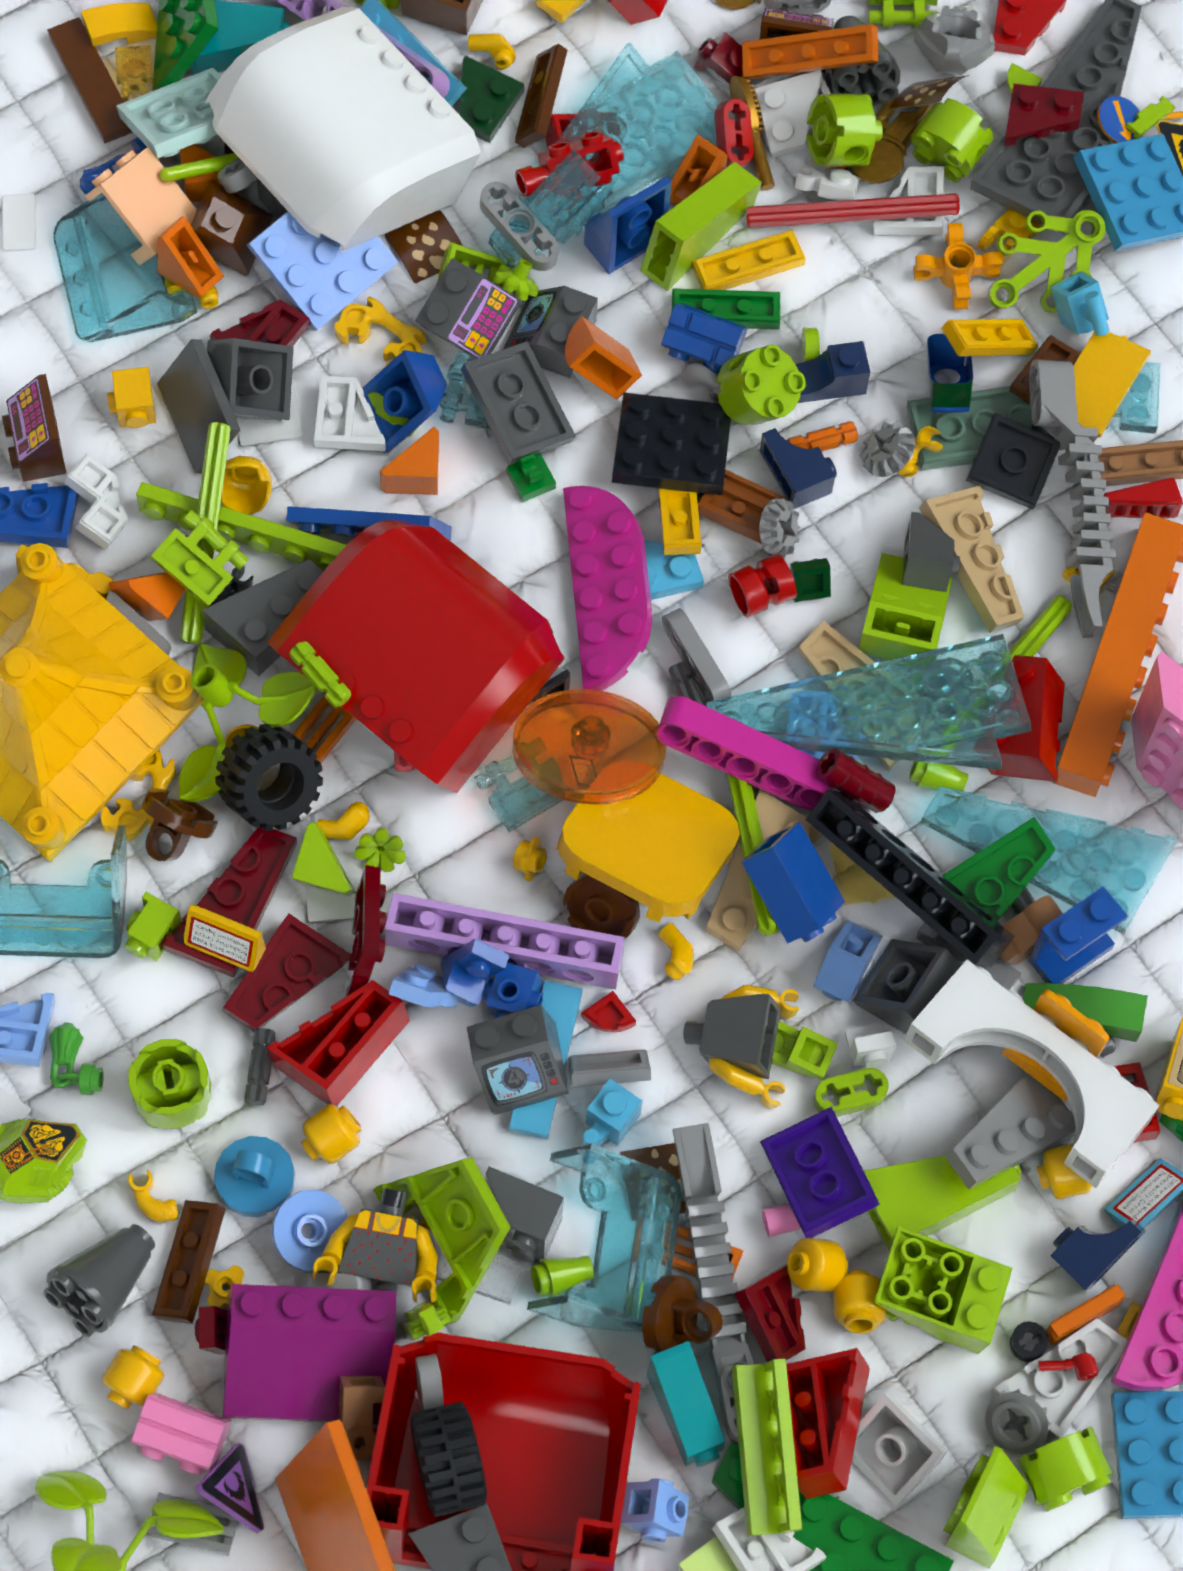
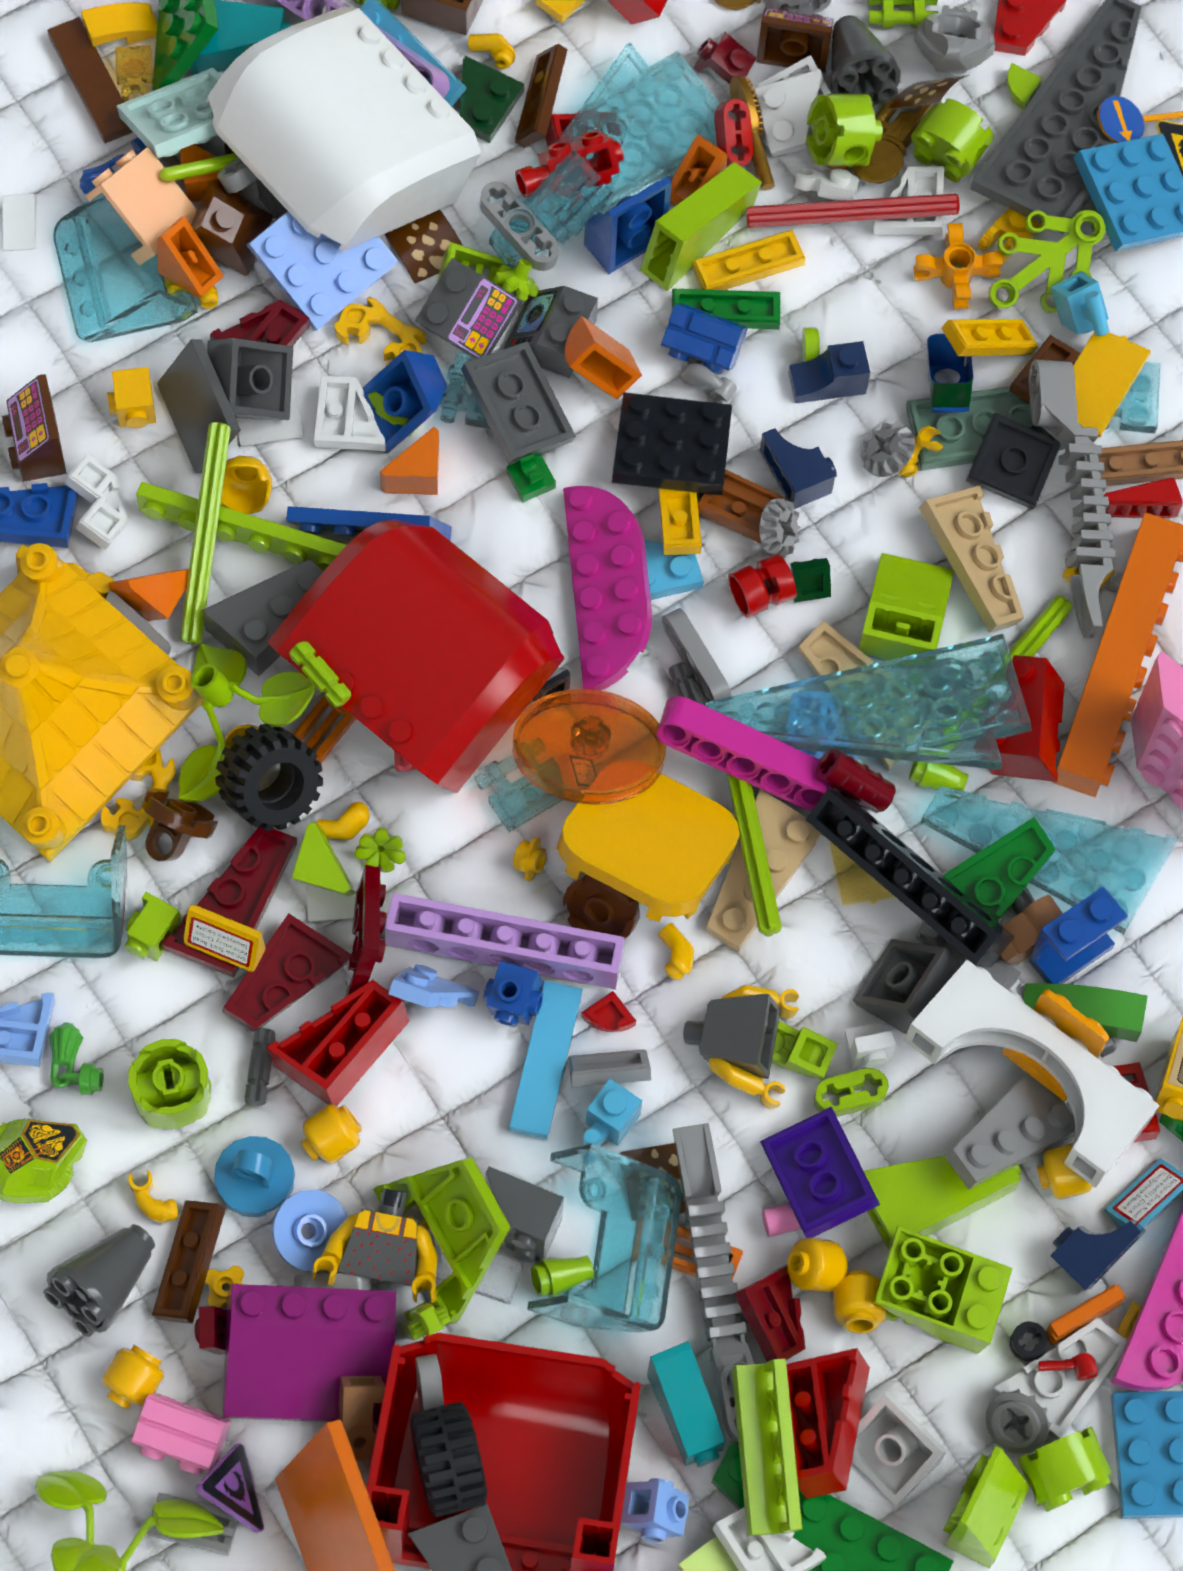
(192, 566): lime plate -> none
(235, 585): black hand -> none
(469, 967): blue slope -> none
(518, 1059): dark grey slope -> none
(674, 1315): reddish brown tile -> none
(759, 385): lime brick -> none
(794, 883): blue brick -> none
(810, 51): orange plate -> none
(827, 437): orange axle -> none
(847, 961): medium blue slope -> none
(928, 555): dark grey slope -> none
(1042, 112): dark red wing -> none
(1150, 117): lime piece -> none

